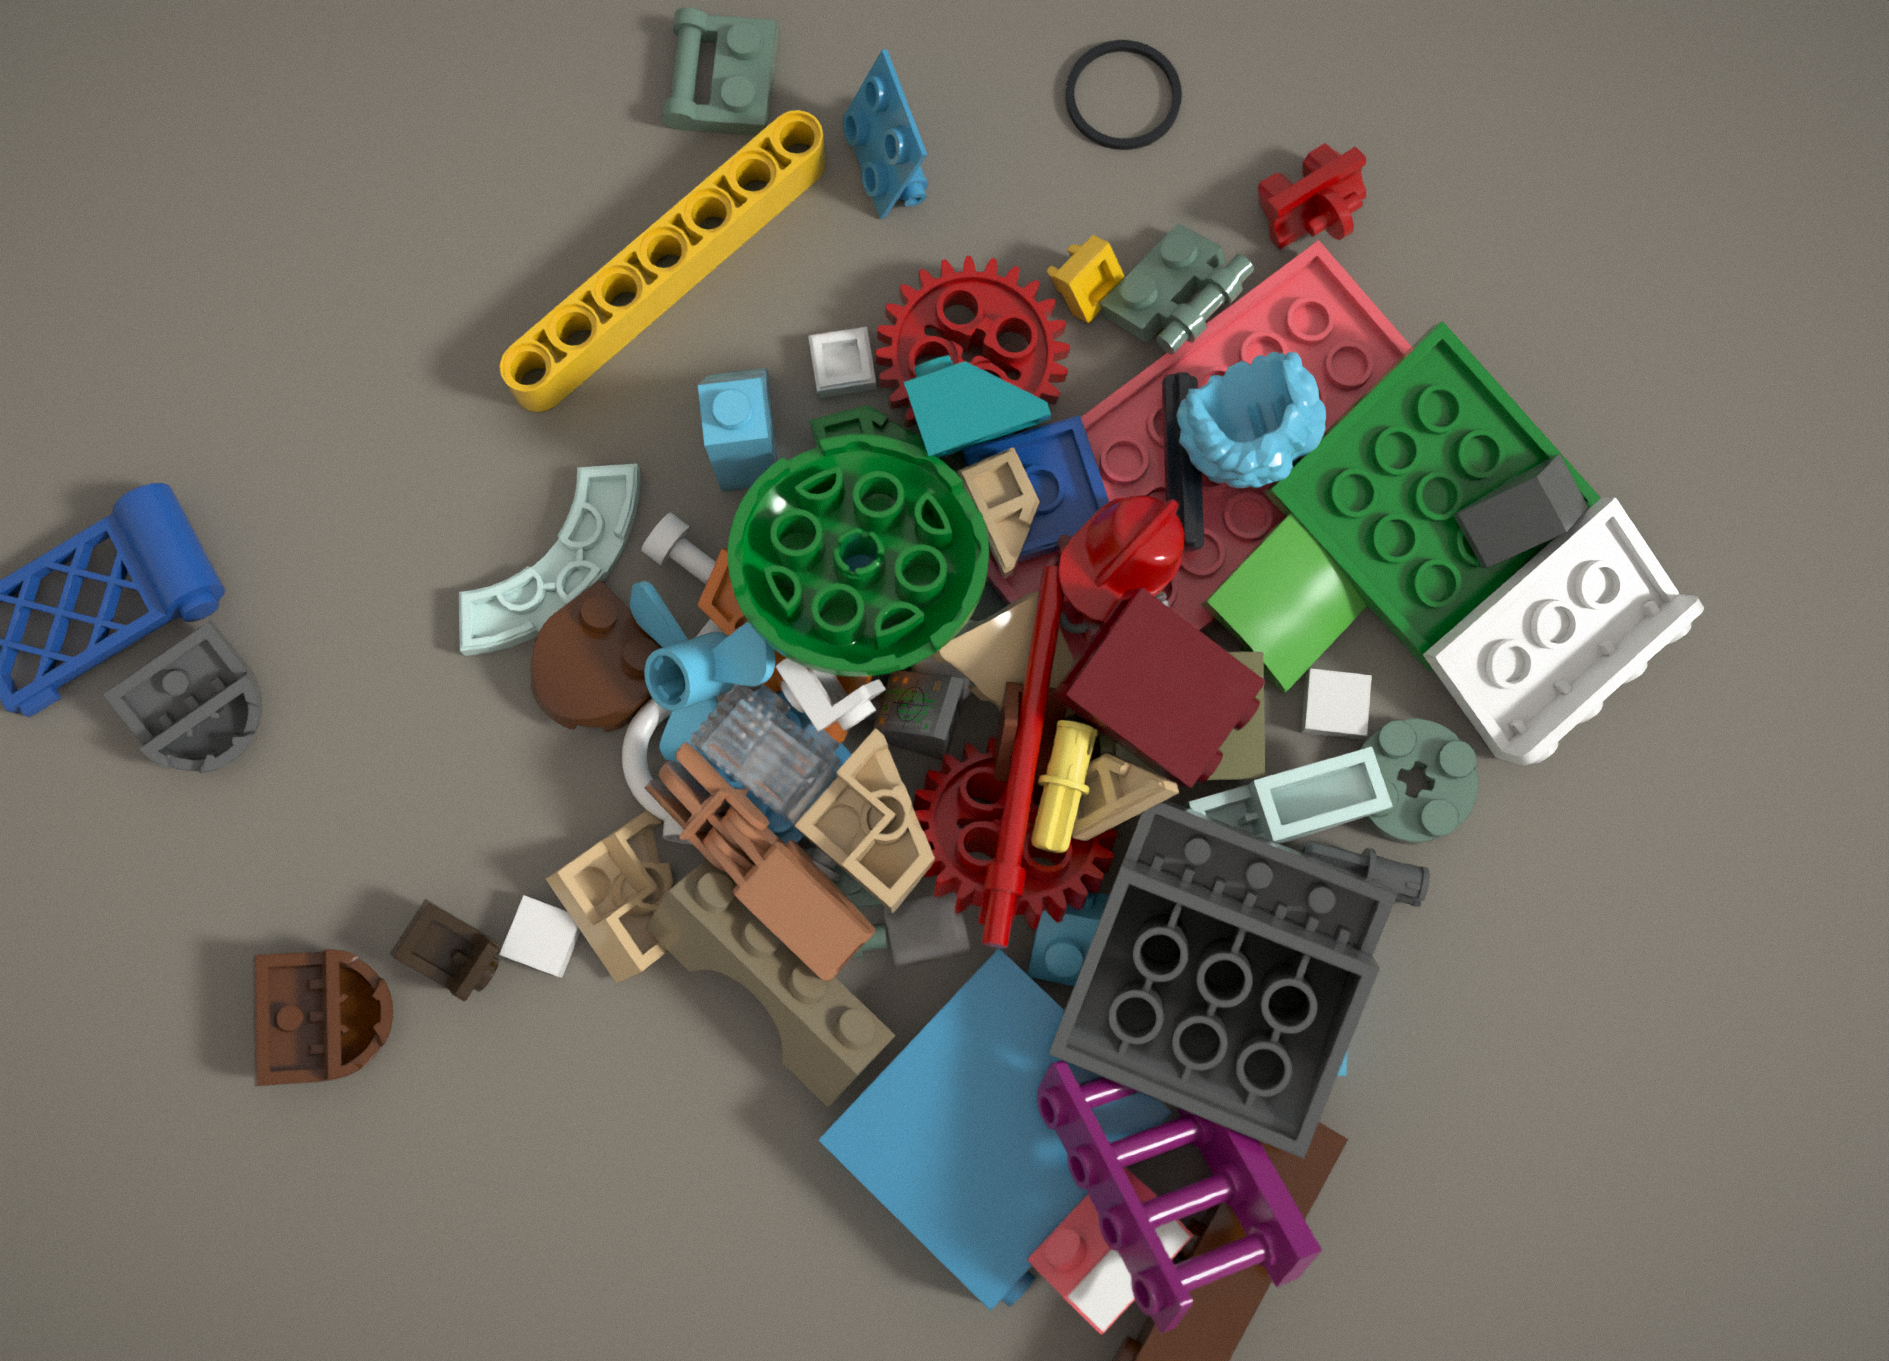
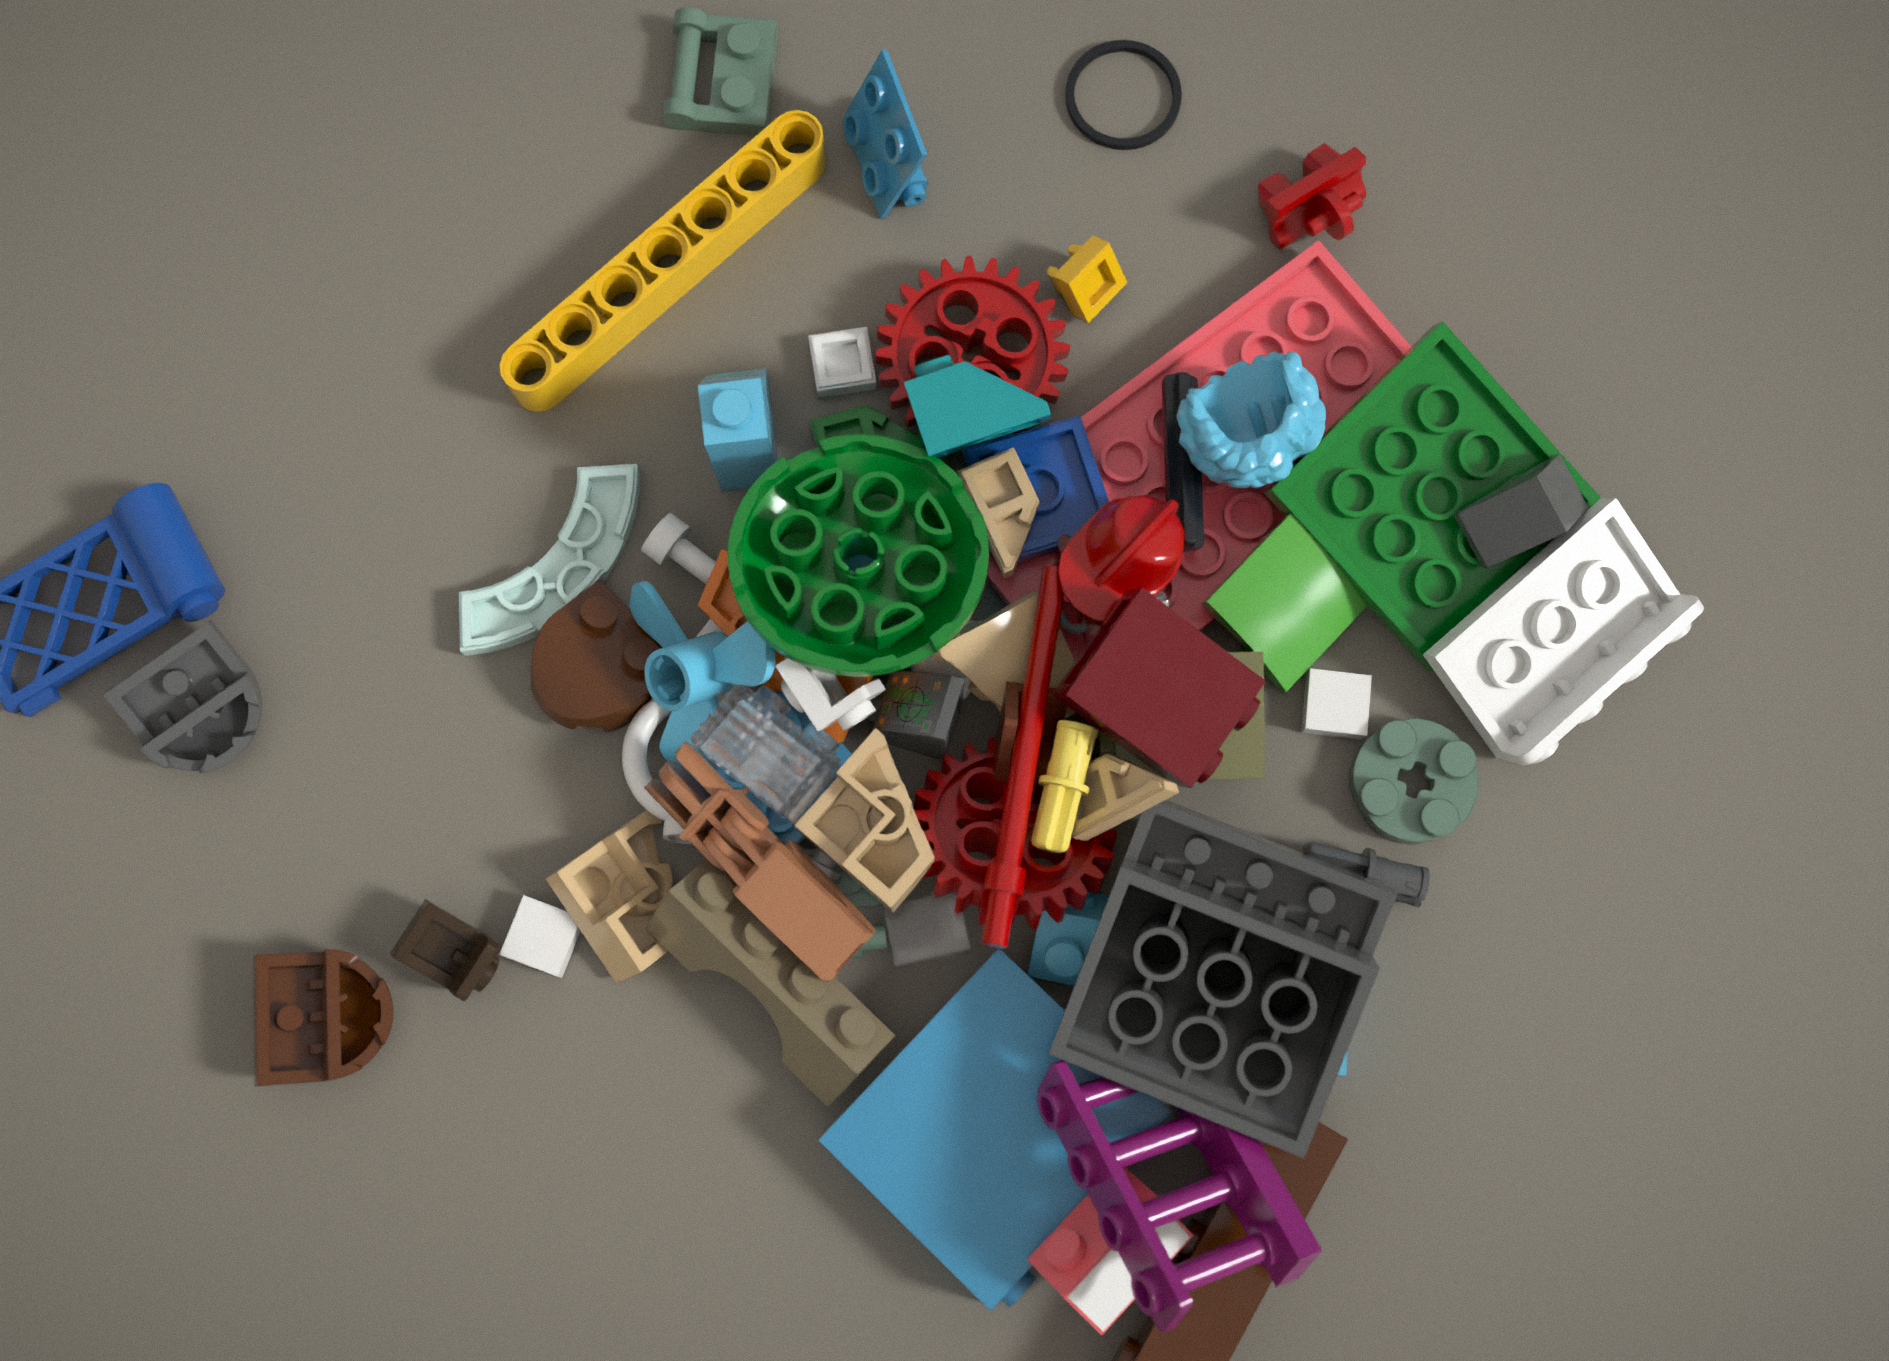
(1166, 279): sand green plate -> none
(1302, 798): light aqua slope -> none

